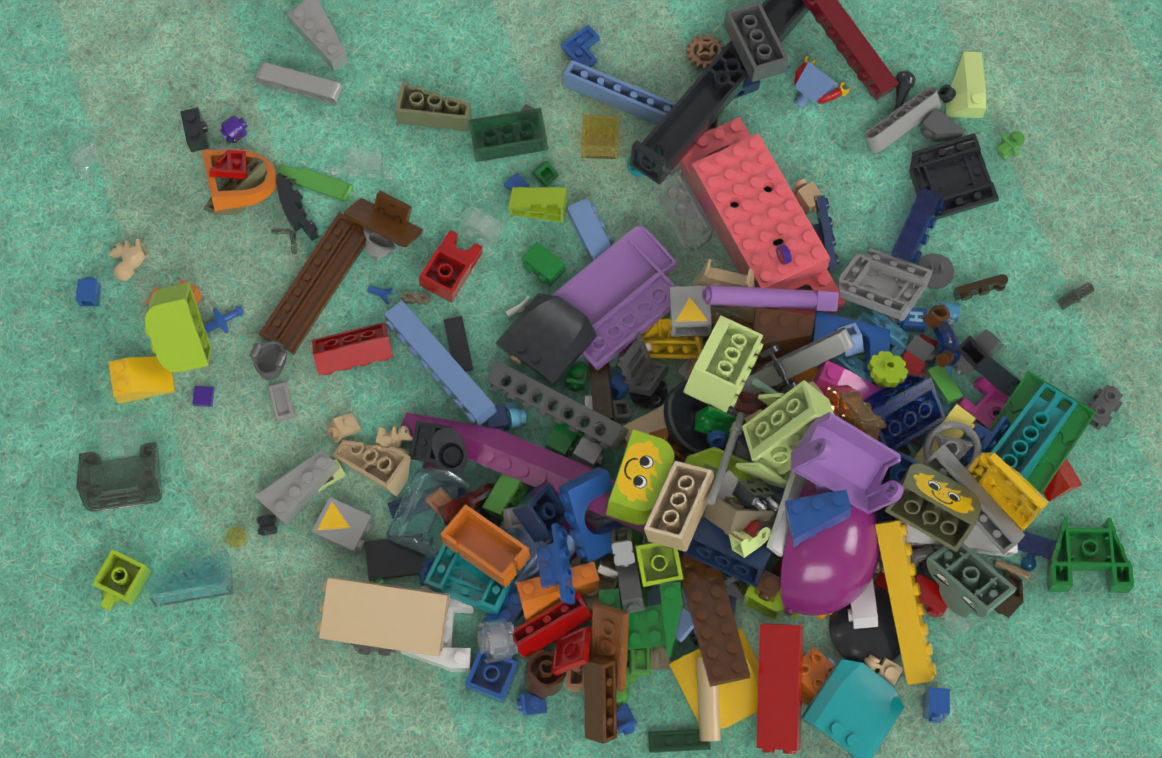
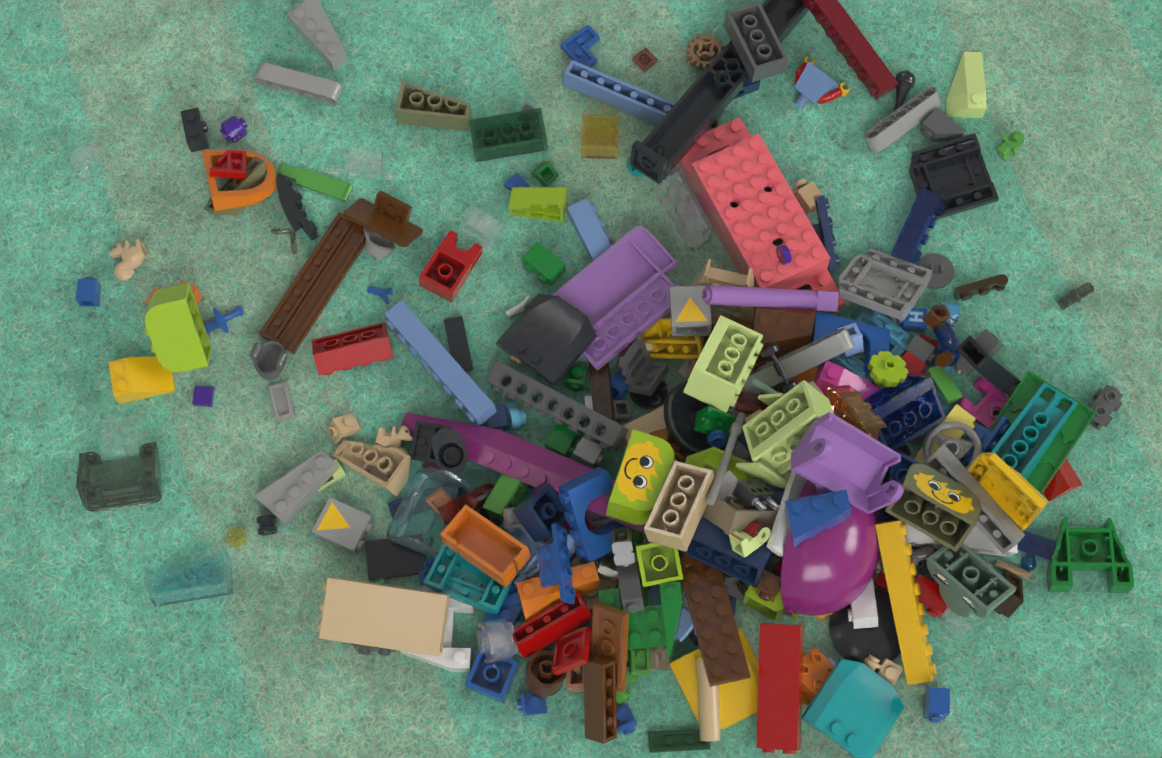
(118, 589): lime hinge -> none
(411, 298): dark tan piece -> none
(645, 60): none -> clear red tile
(946, 93): black bush -> none

